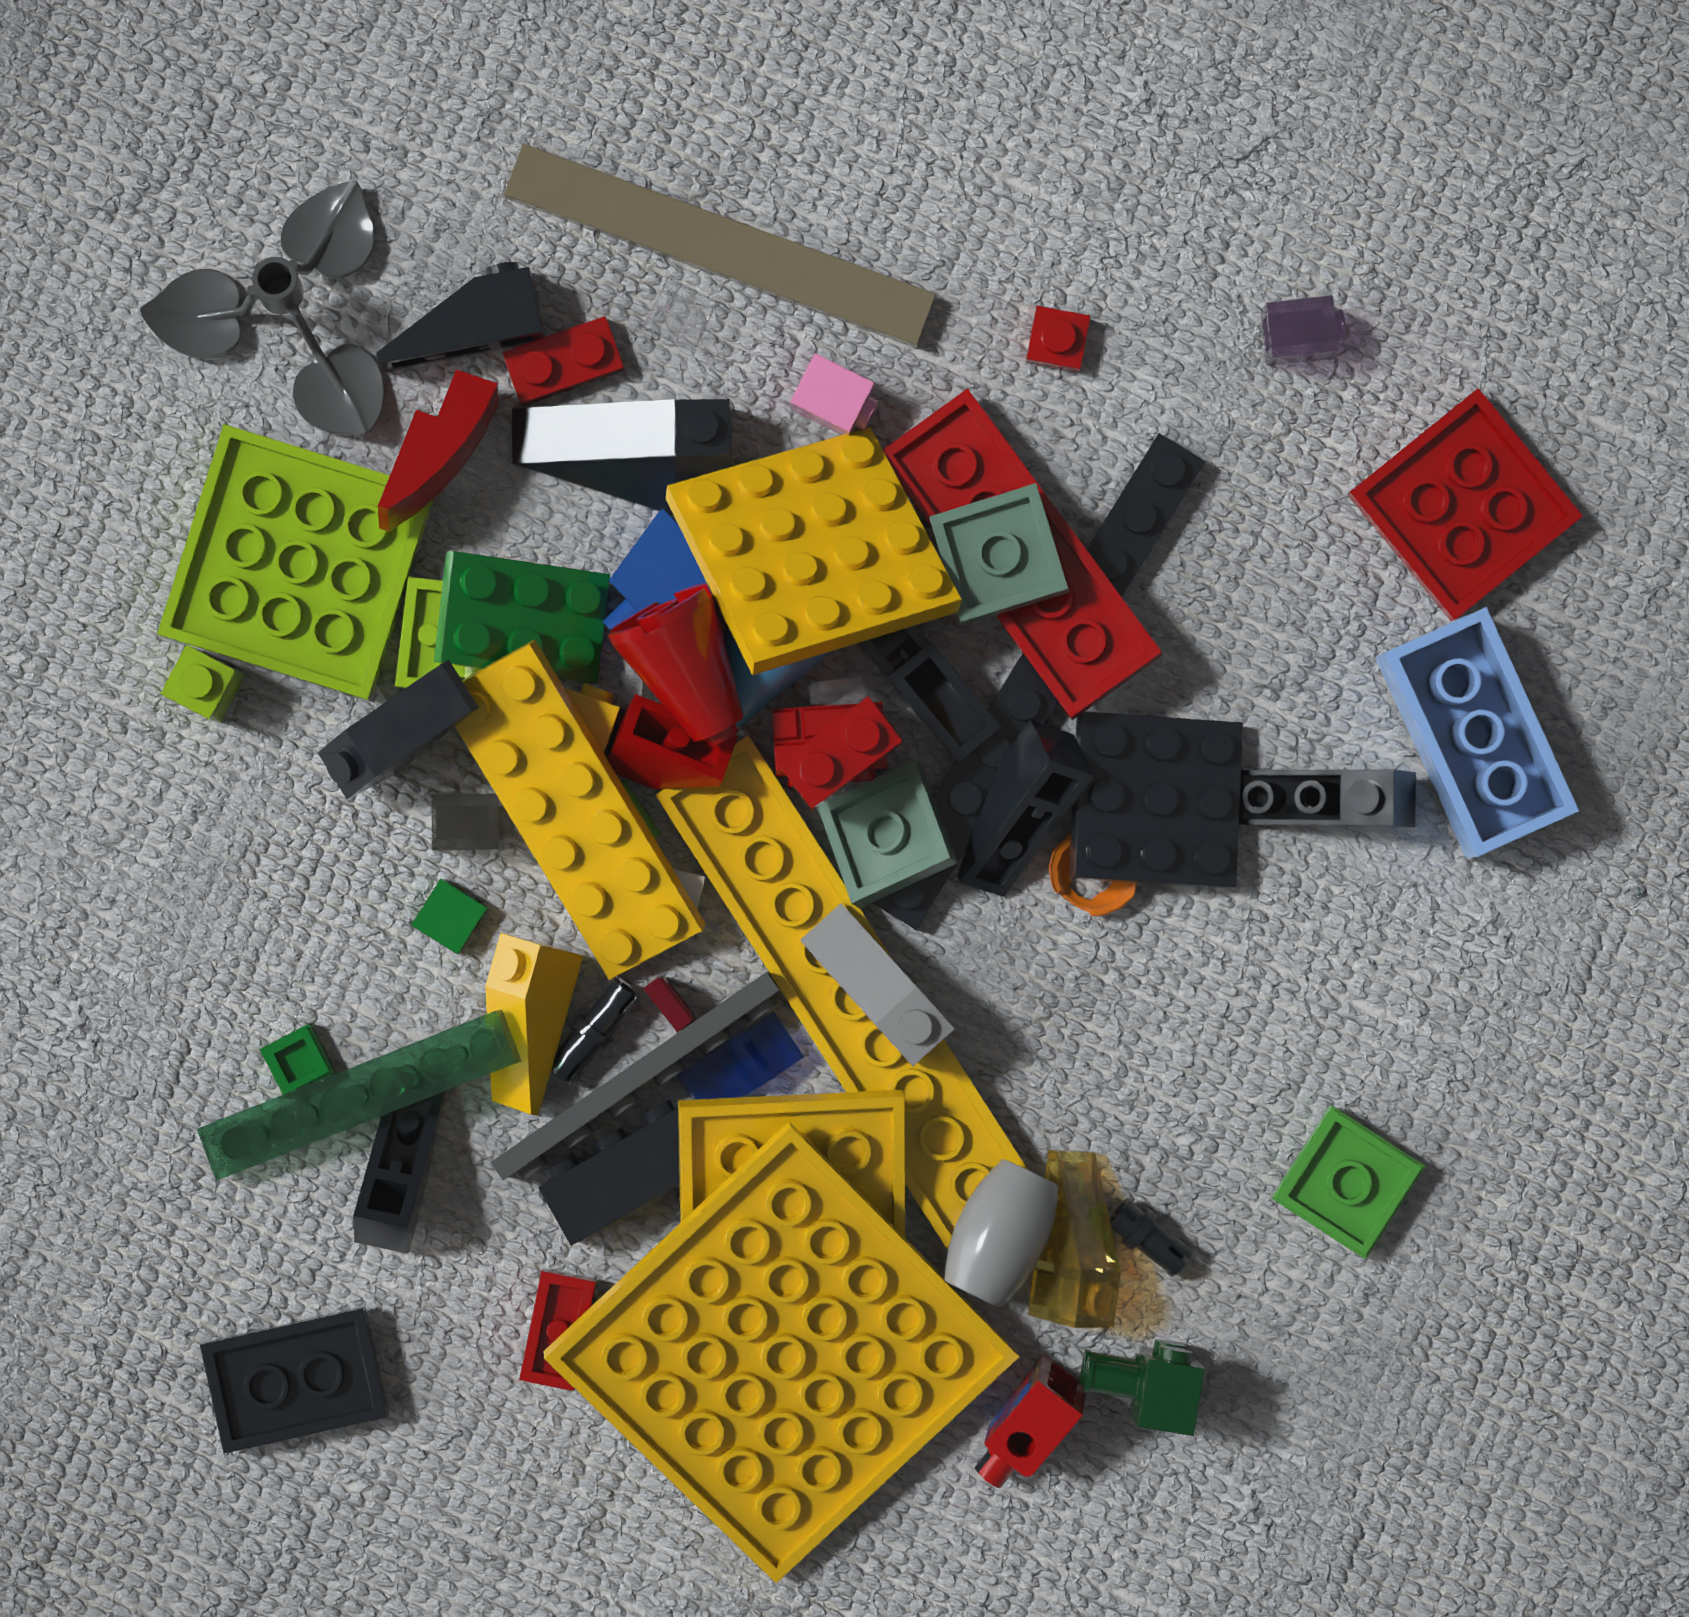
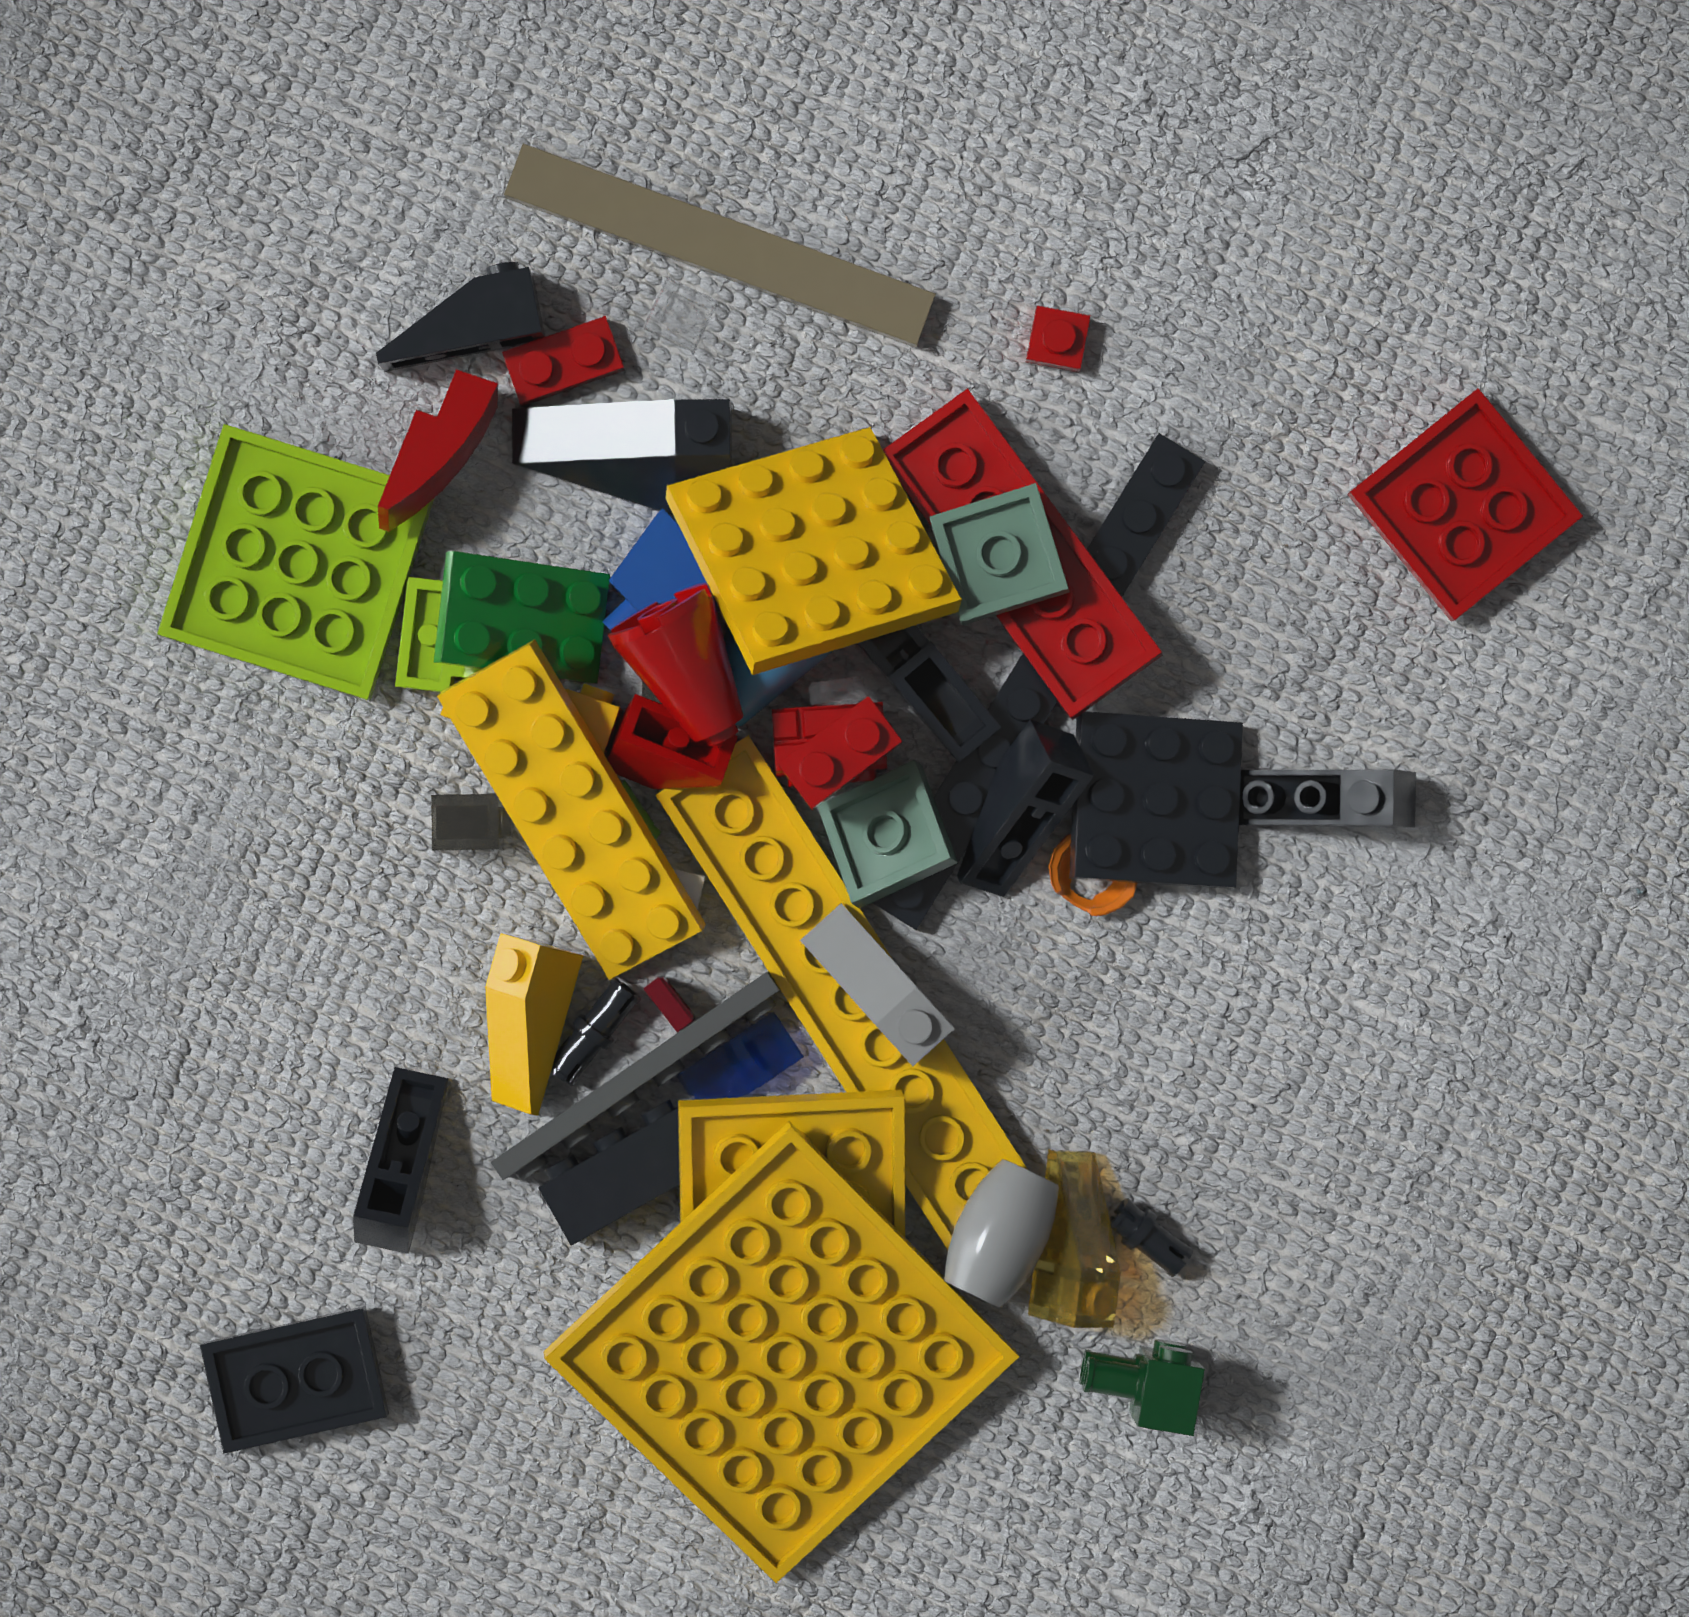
(202, 309): dark grey plant -> none
(203, 684): lime brick -> none
(297, 1059): green tile -> none
(359, 1094): clear green plate -> none
(398, 730): black slope -> none
(449, 916): green tile -> none
(557, 1305): red plate -> none
(834, 397): bright pink brick -> none
(1042, 1406): red torso -> none
(1302, 330): clear purple brick -> none
(1348, 1182): bright green plate -> none
(1476, 734): light blue brick -> none

